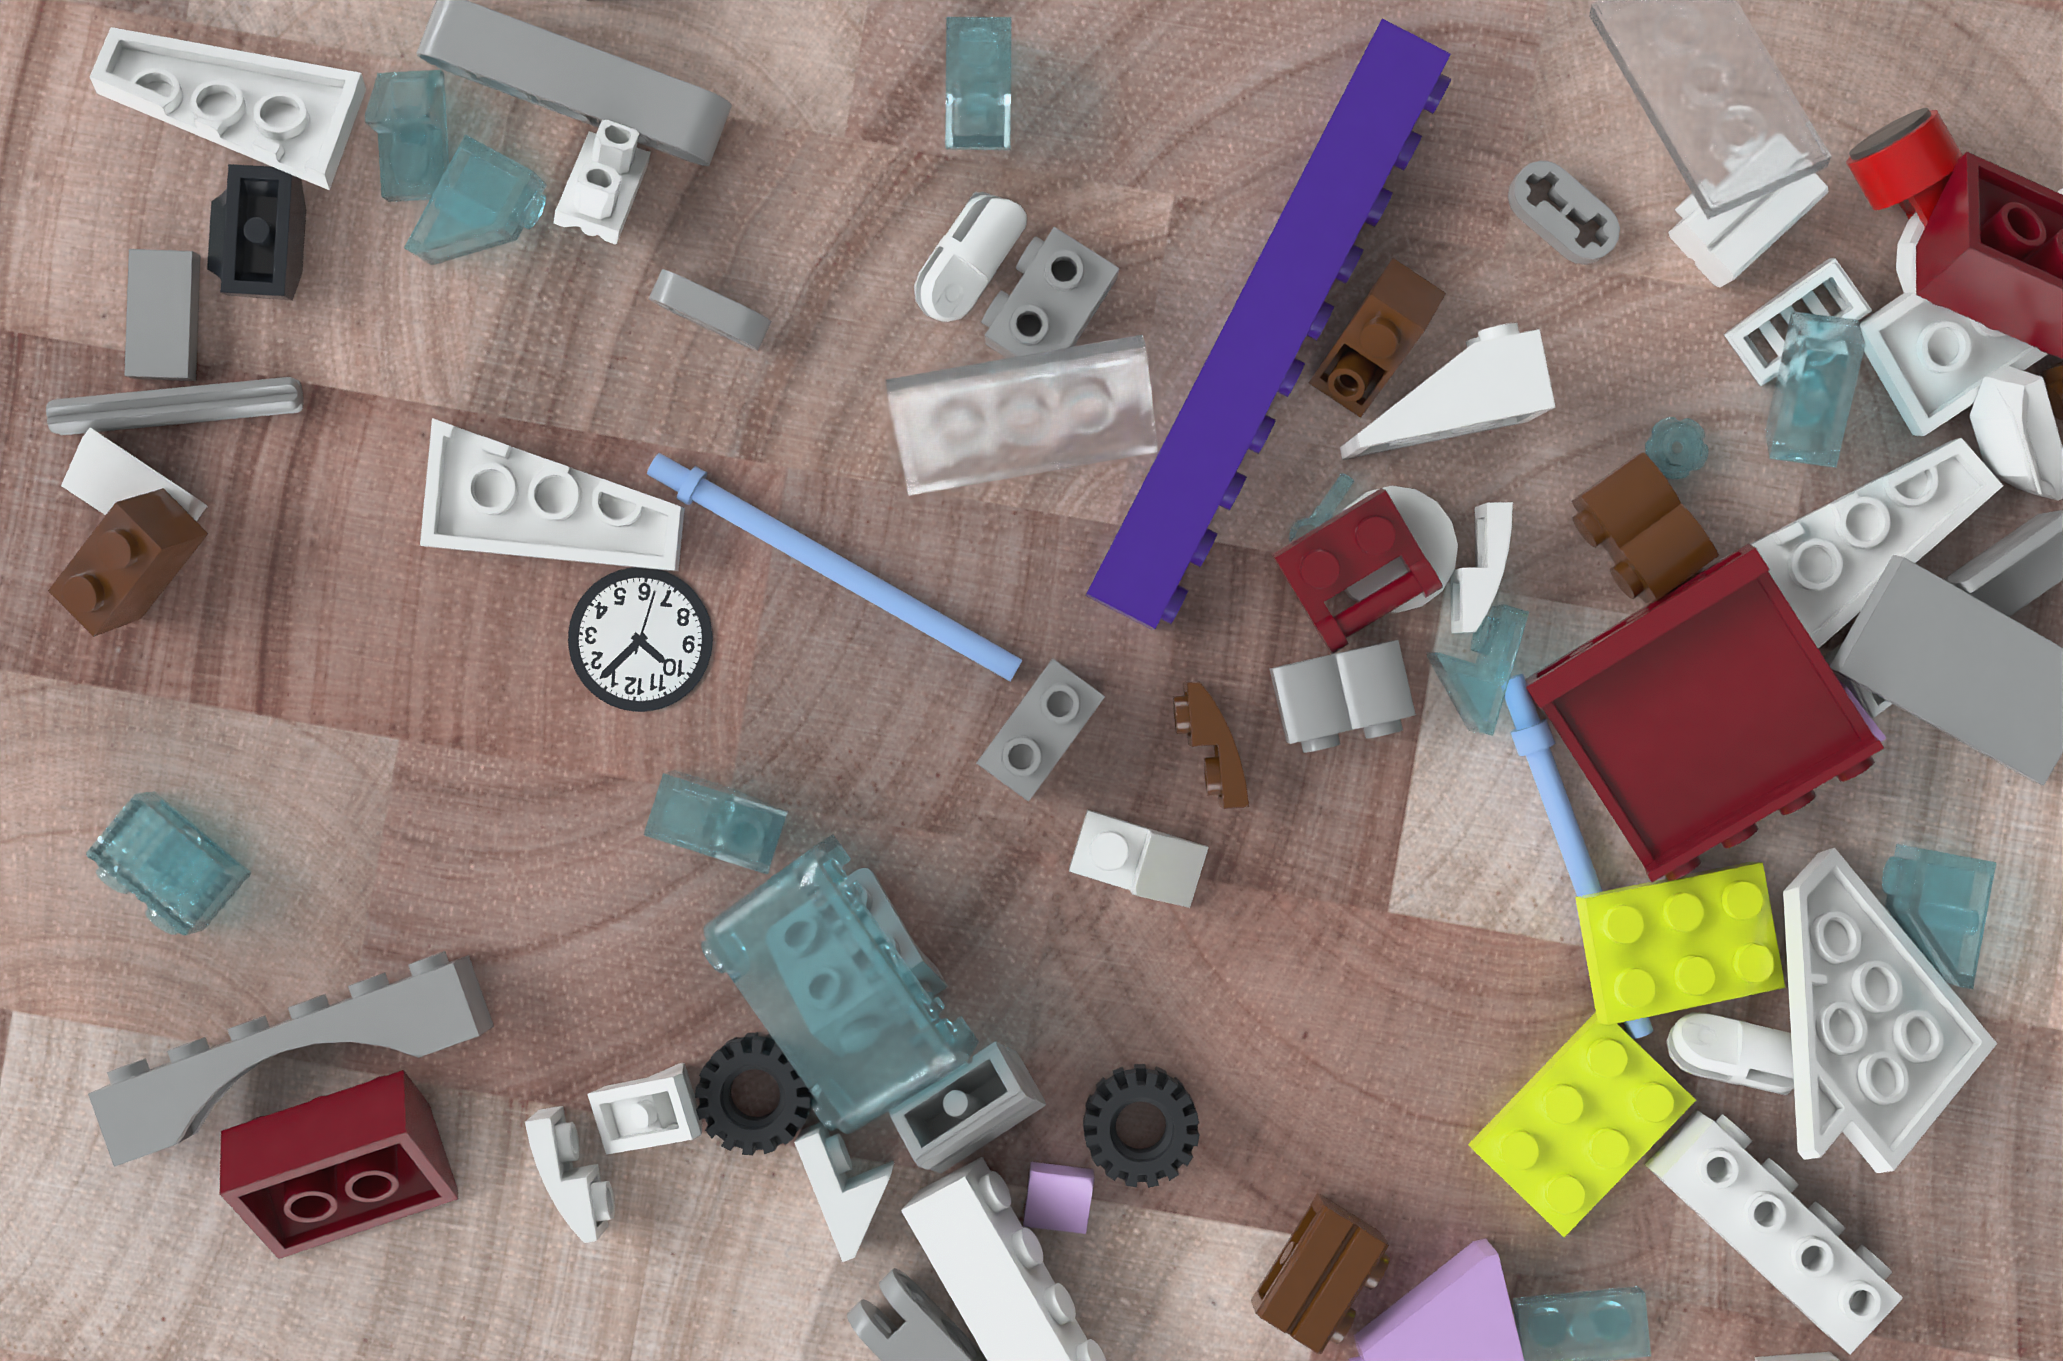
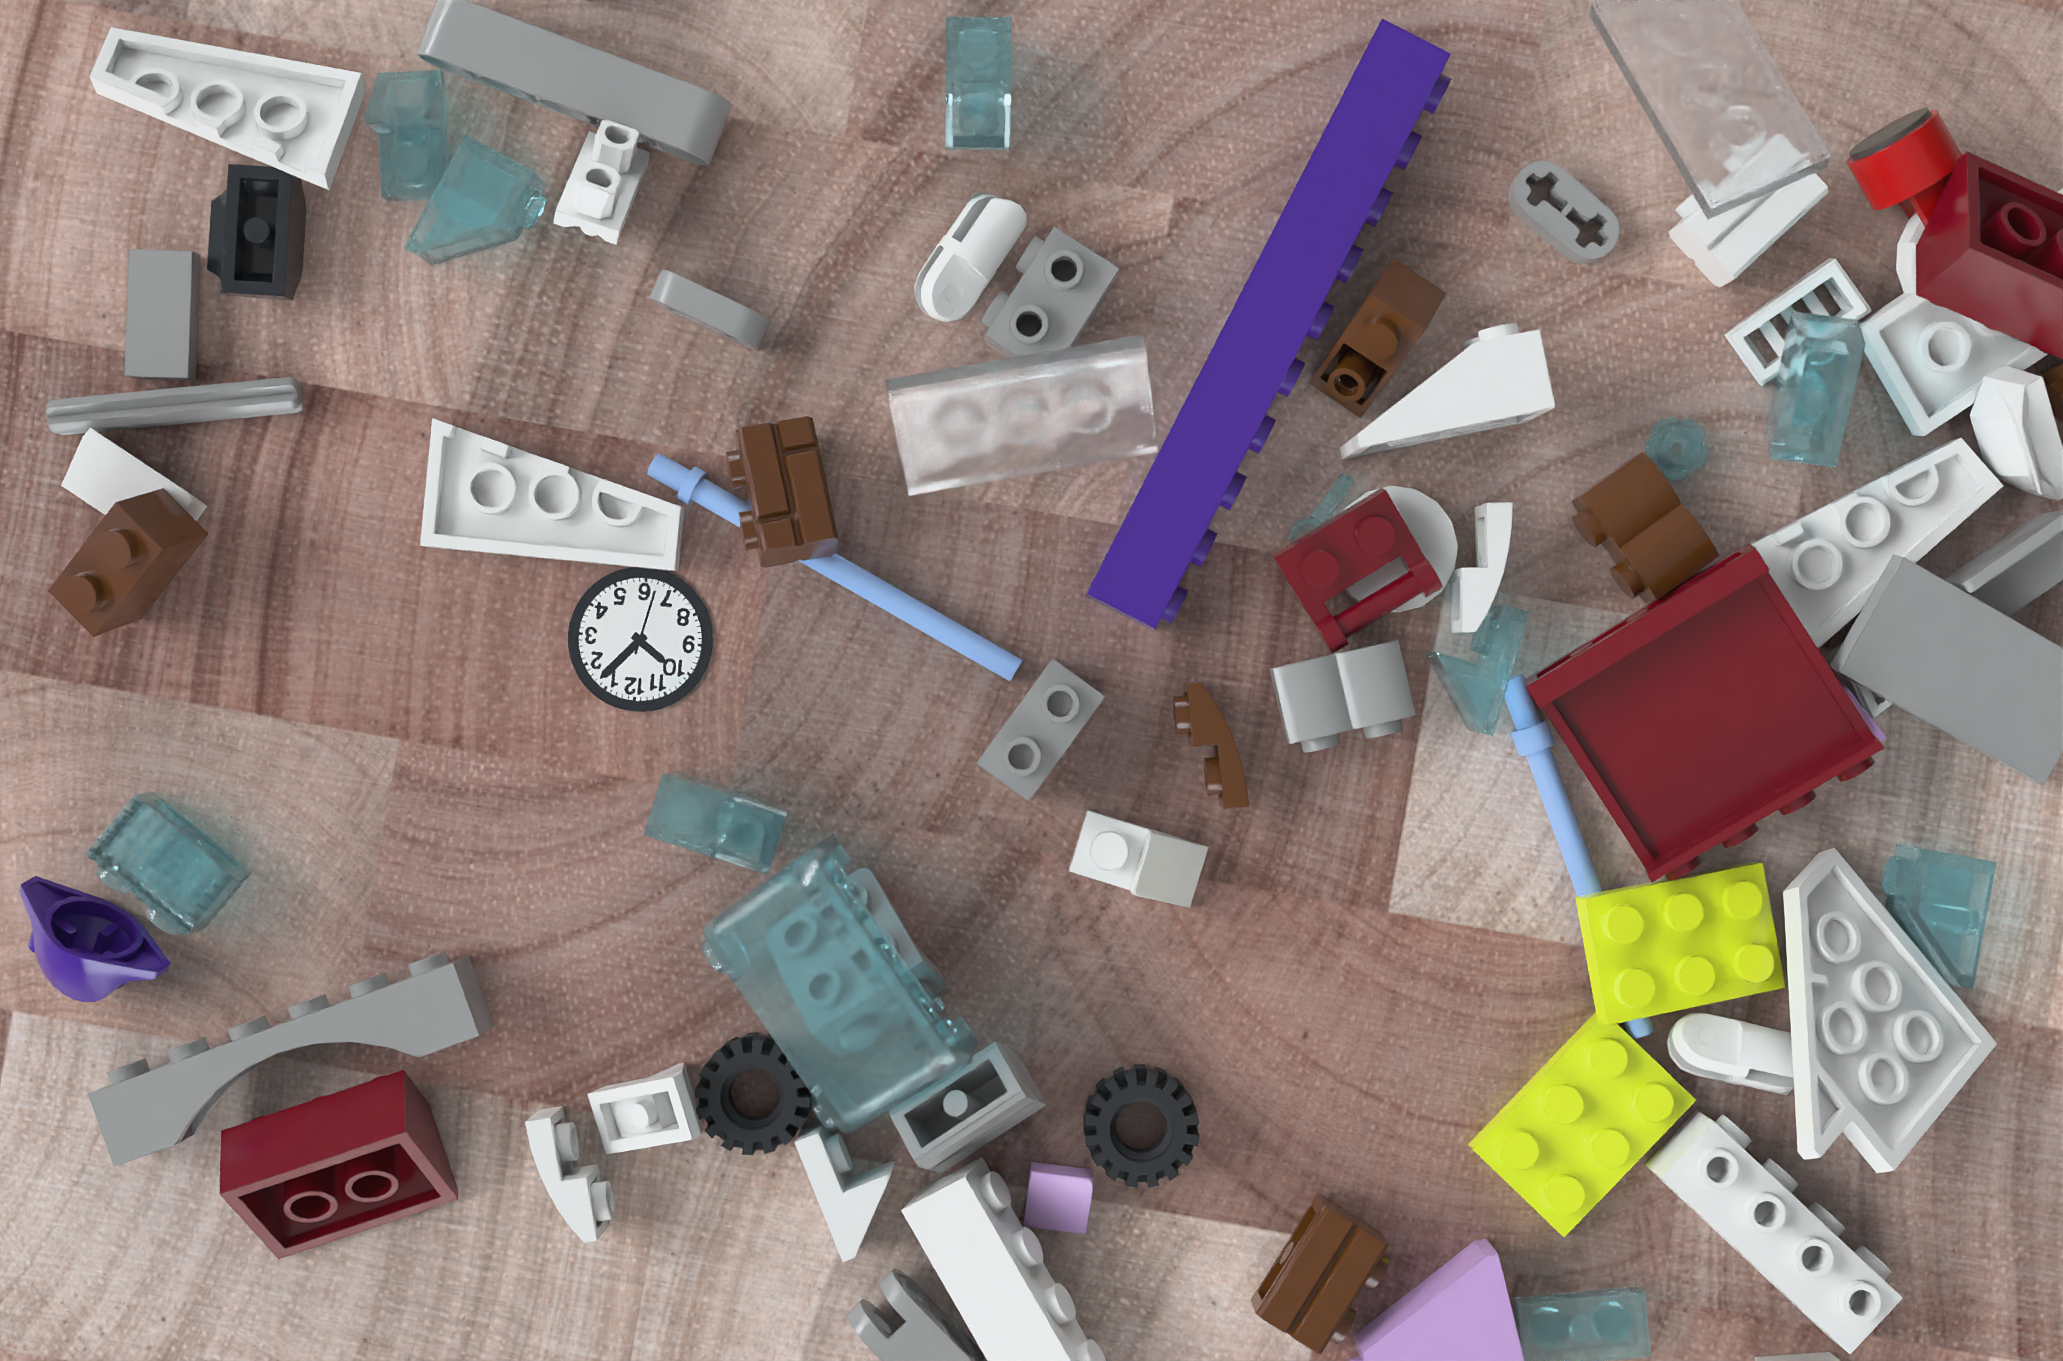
(87, 942): none -> dark purple hat
(784, 492): none -> reddish brown brick

